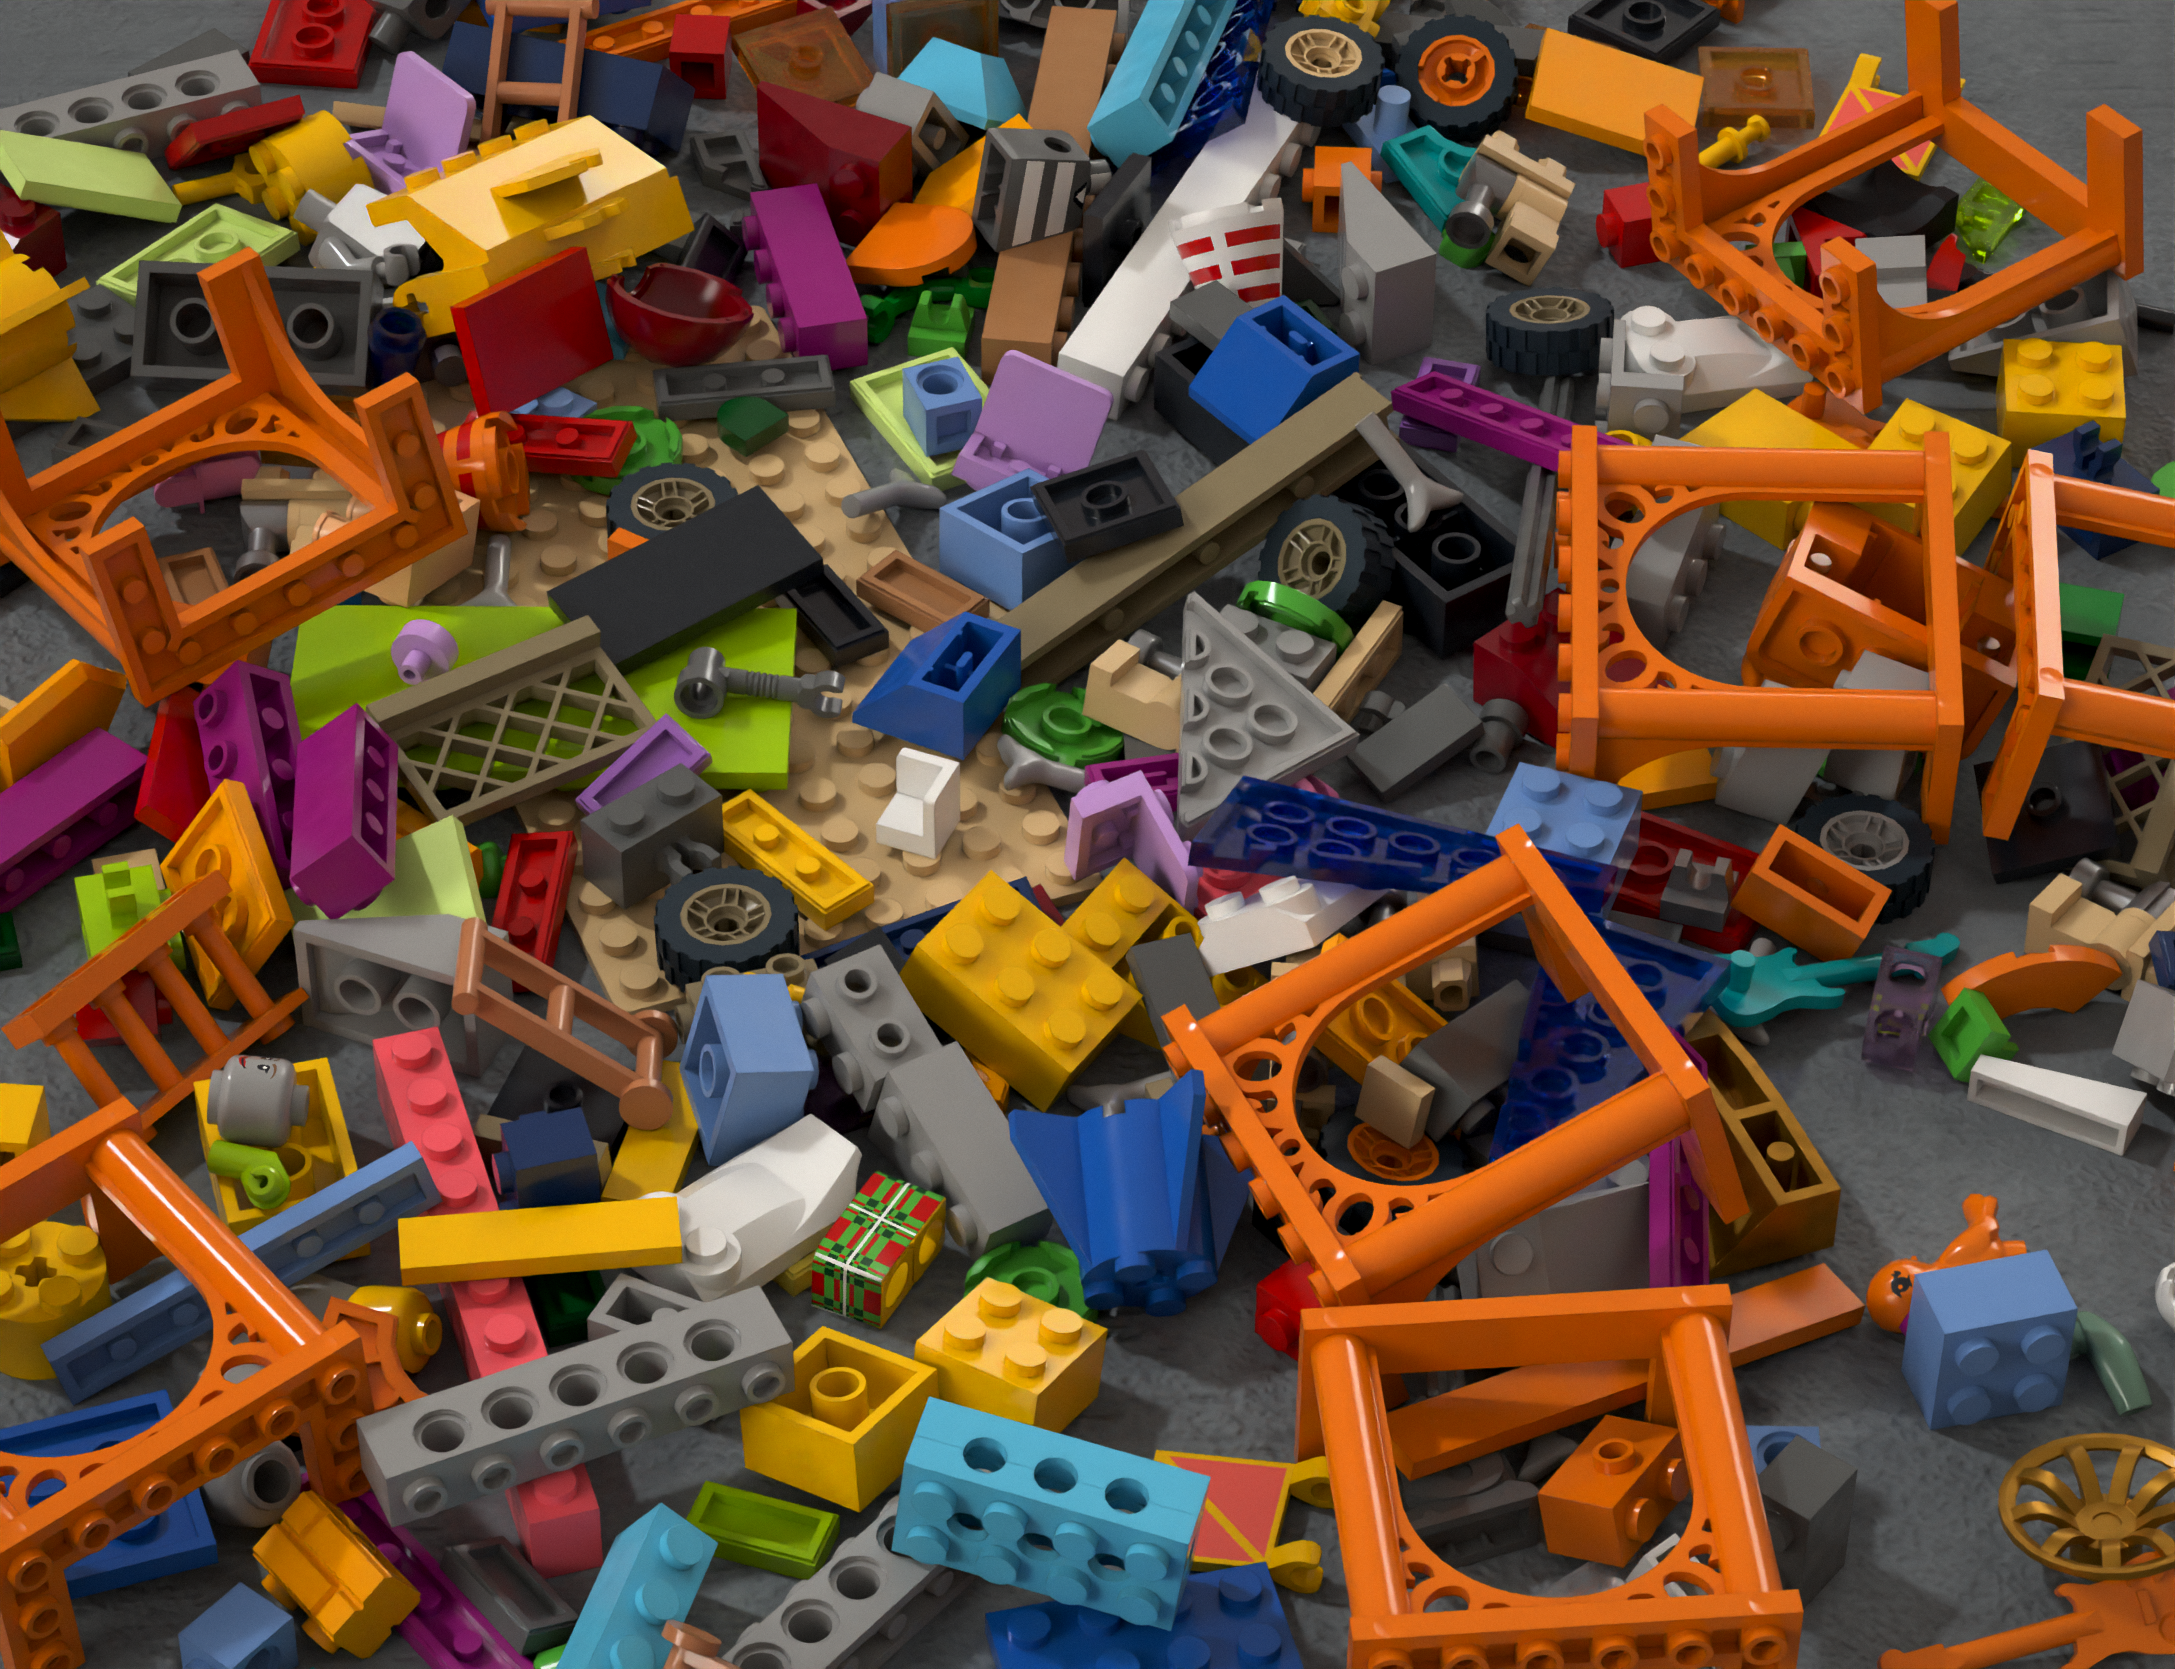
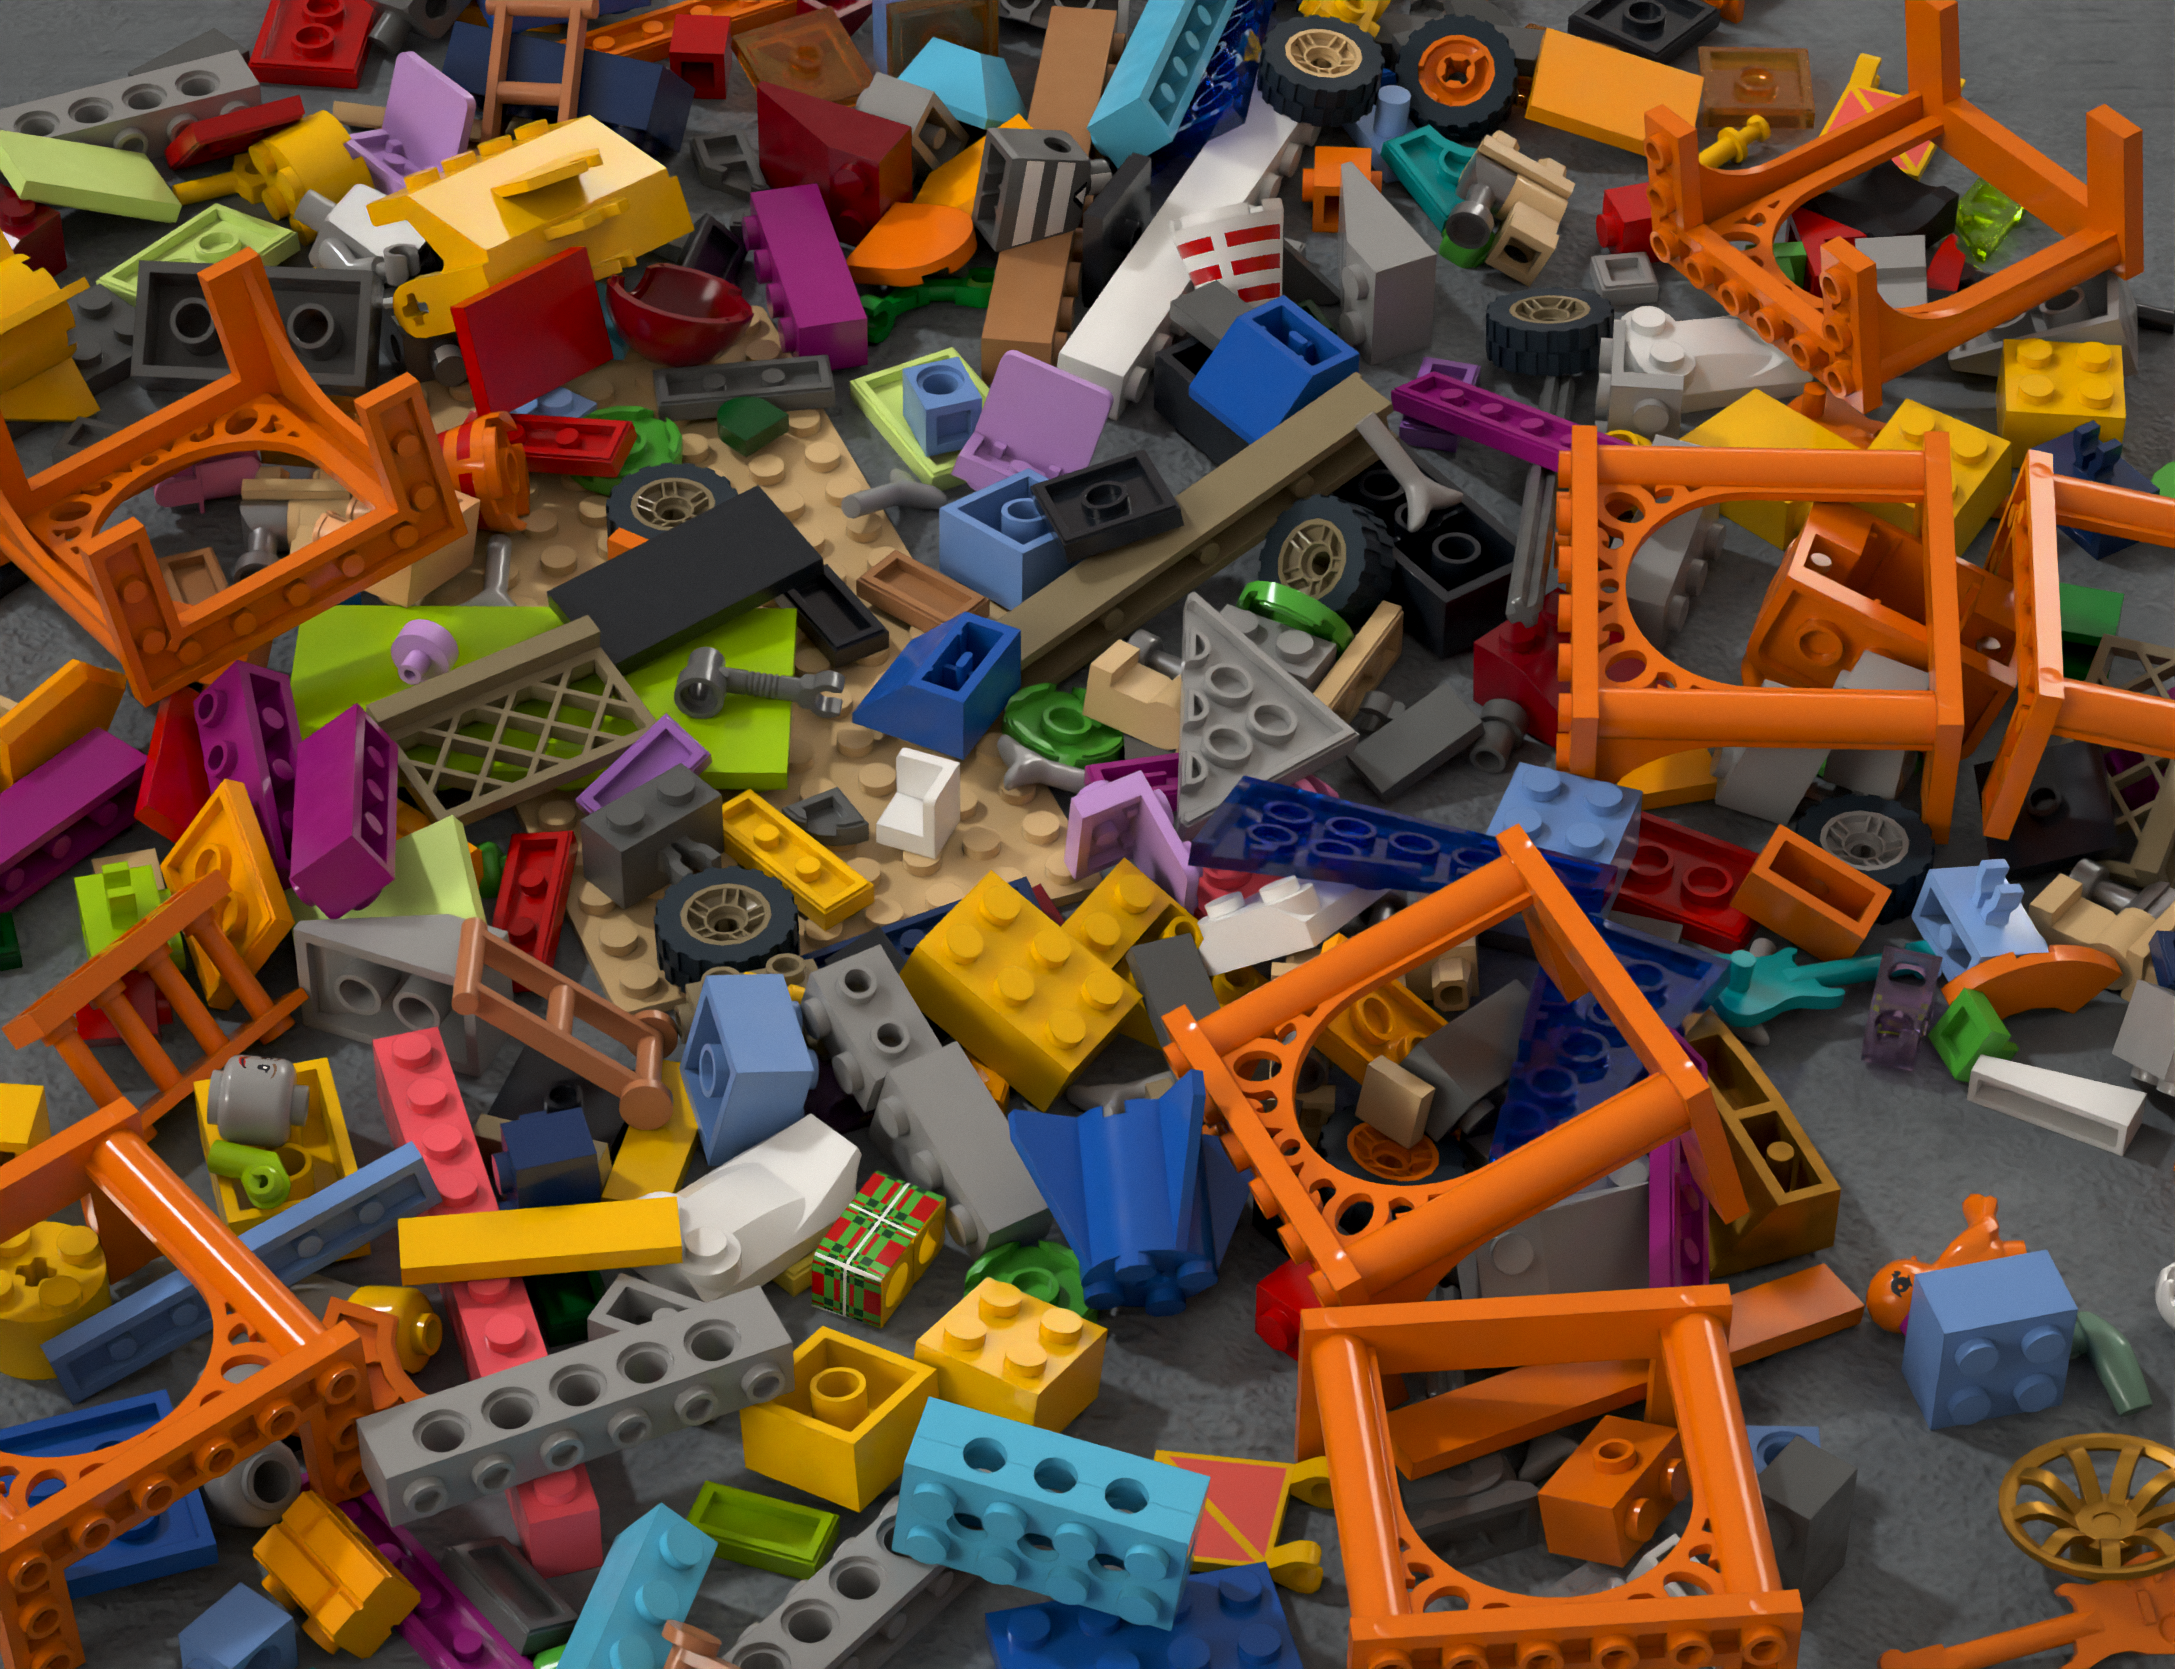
(395, 343): clear blue cone -> none
(829, 819): none -> dark grey tile
(941, 326): bright green tile -> none
(1624, 278): none -> light grey tile
(1699, 892): flat silver tile -> none
(1974, 916): none -> light blue brick

